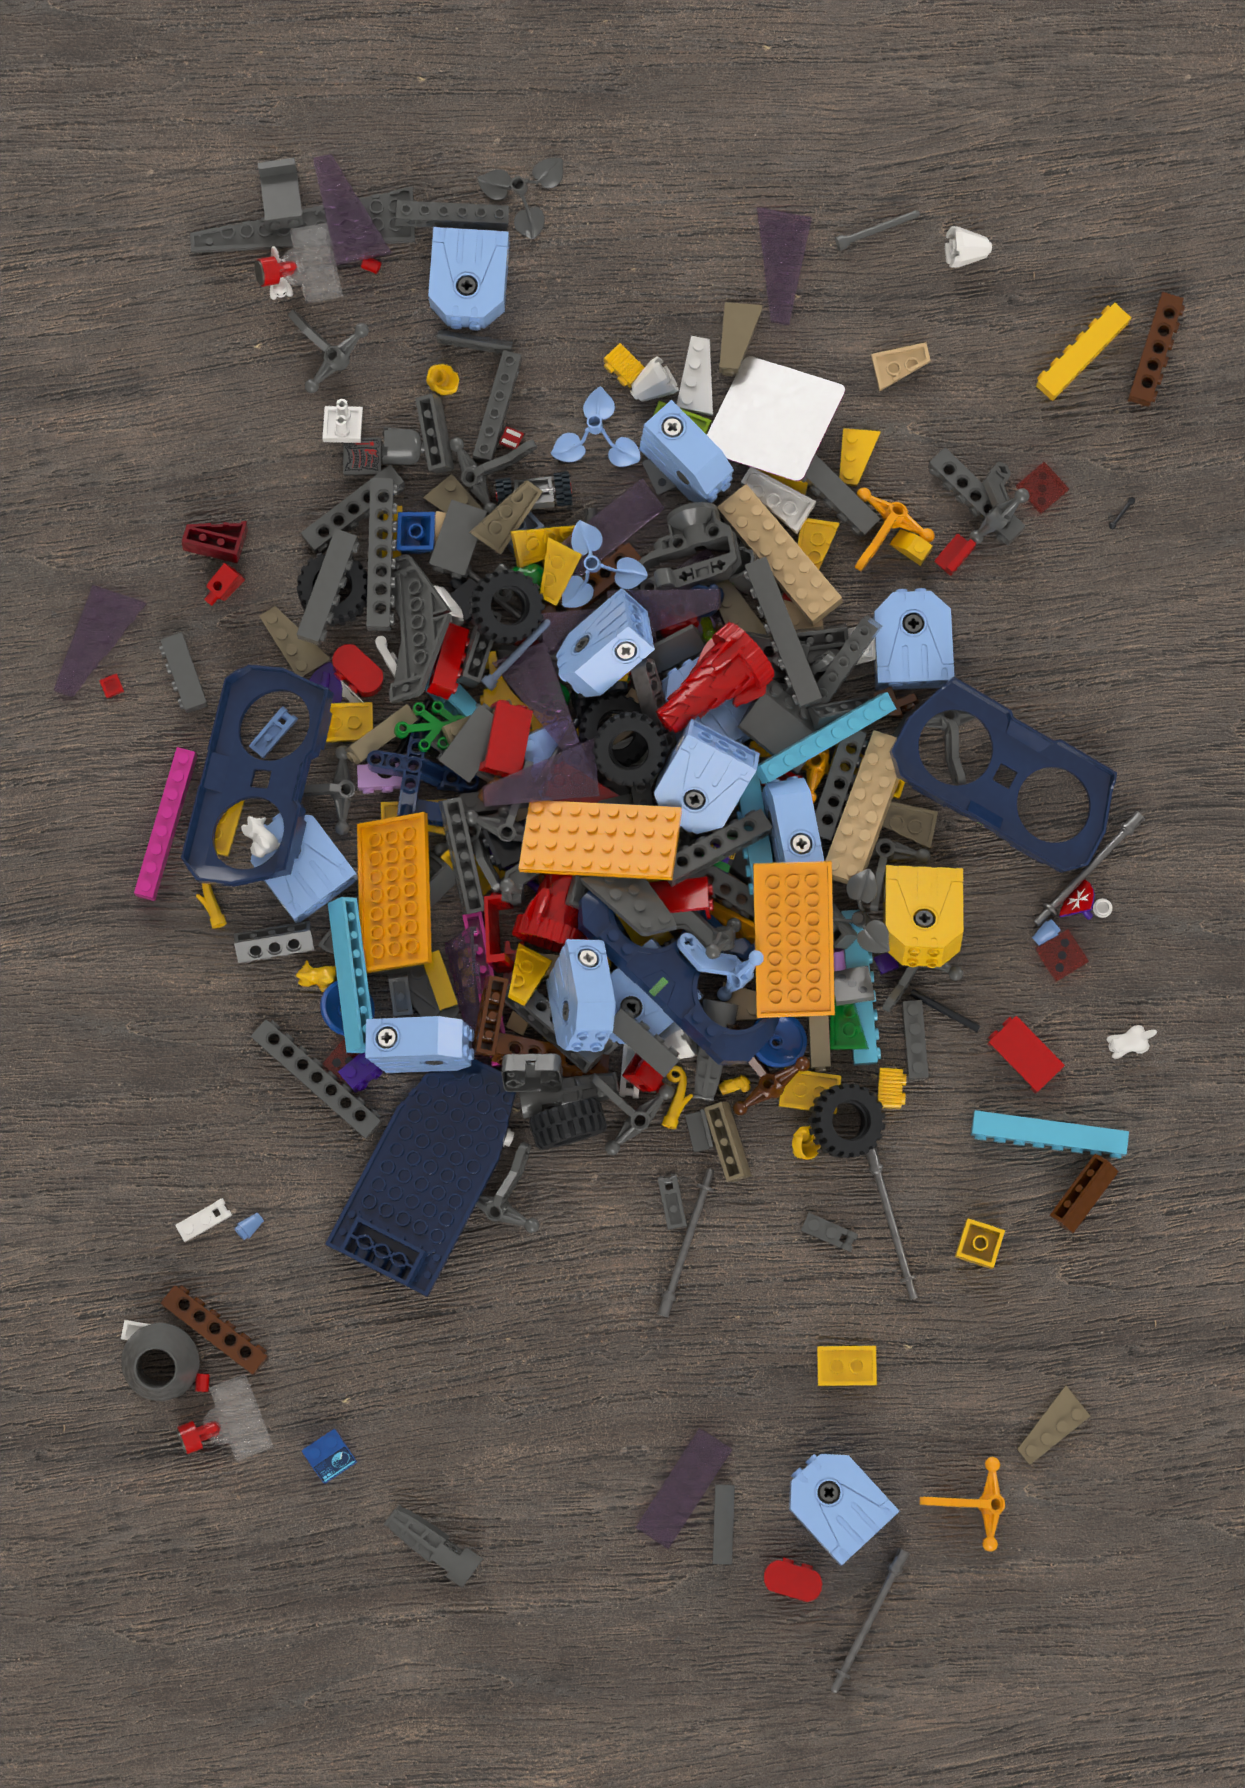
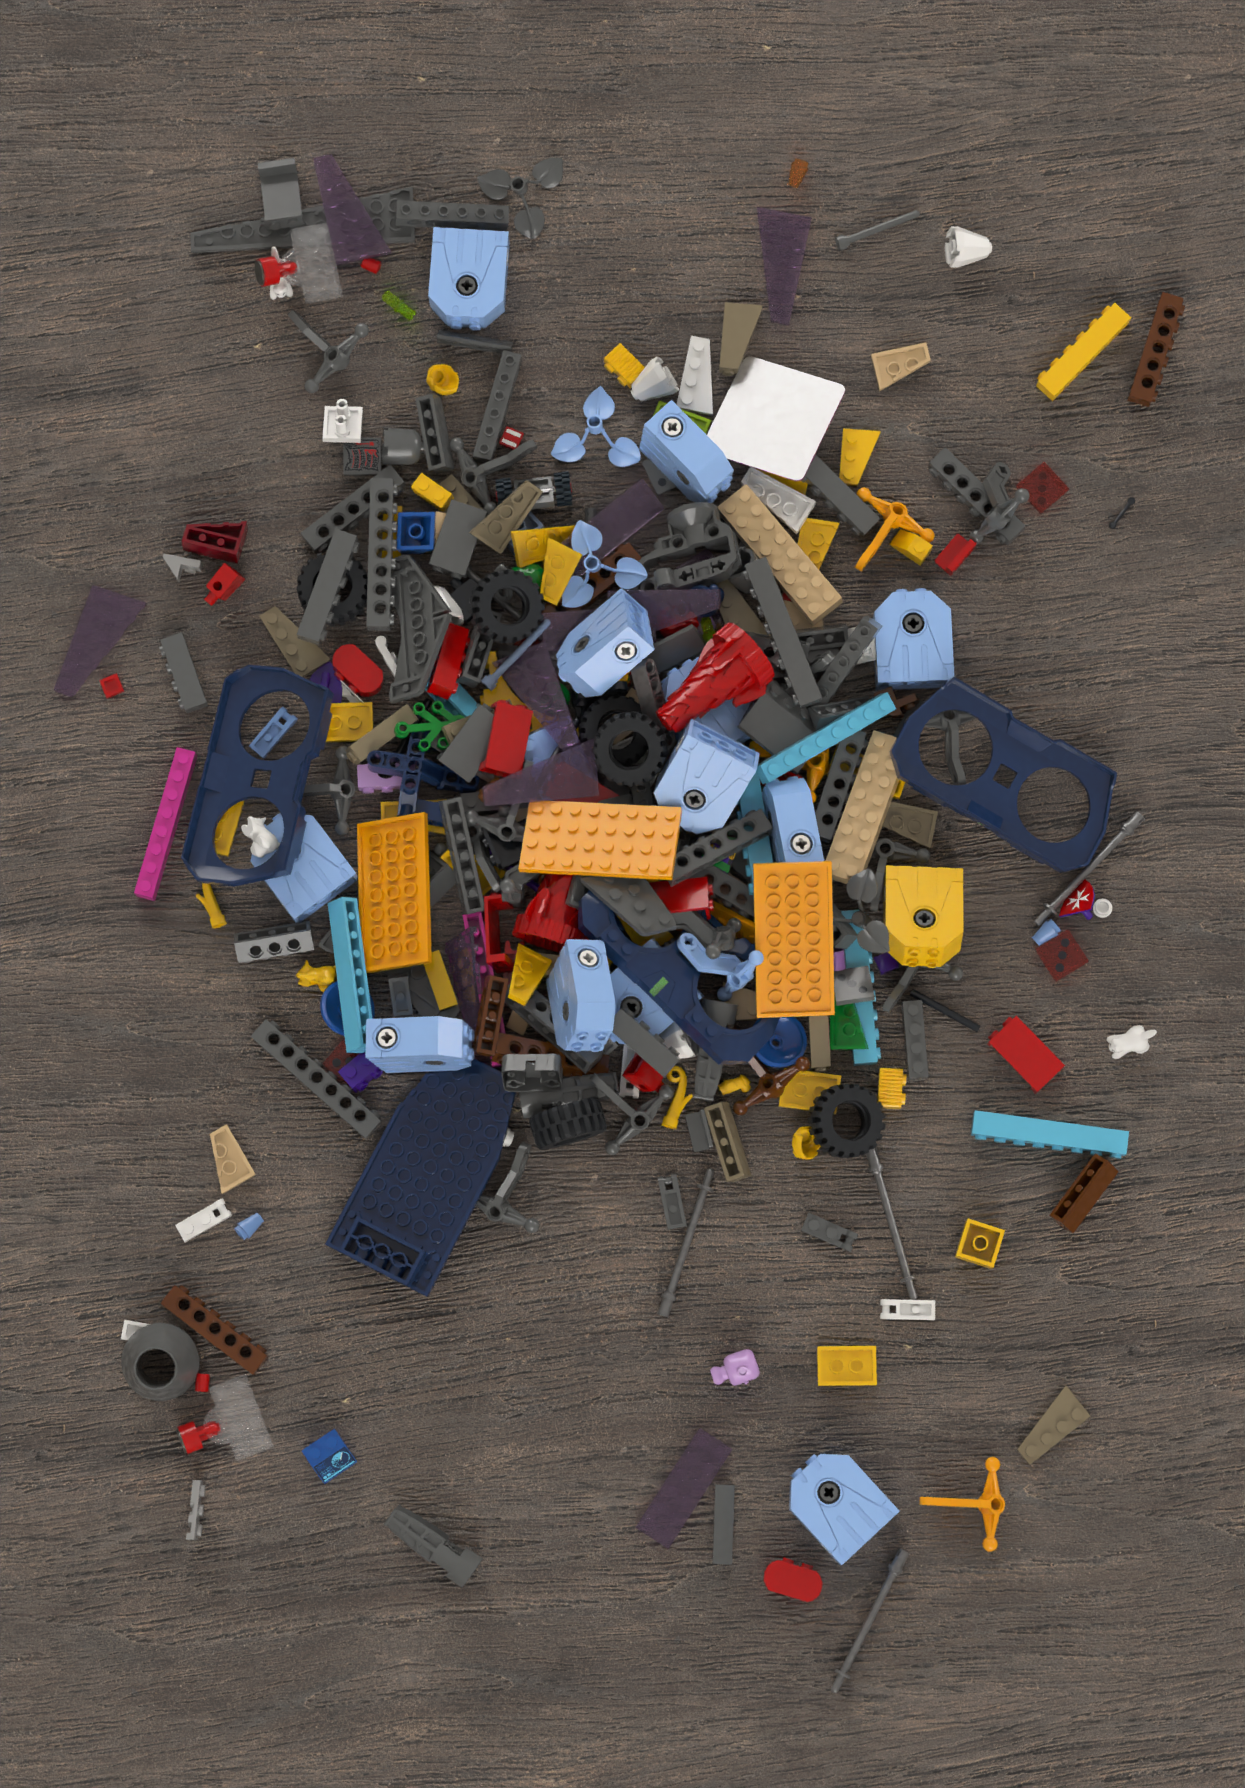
(178, 563): none -> light grey slope
(197, 1492): none -> light grey wing
(230, 1160): none -> tan wing
(398, 305): none -> clear neon green axle
(432, 492): none -> yellow brick
(737, 1367): none -> lavender piece
(797, 172): none -> clear orange cone
(908, 1309): none -> white plate

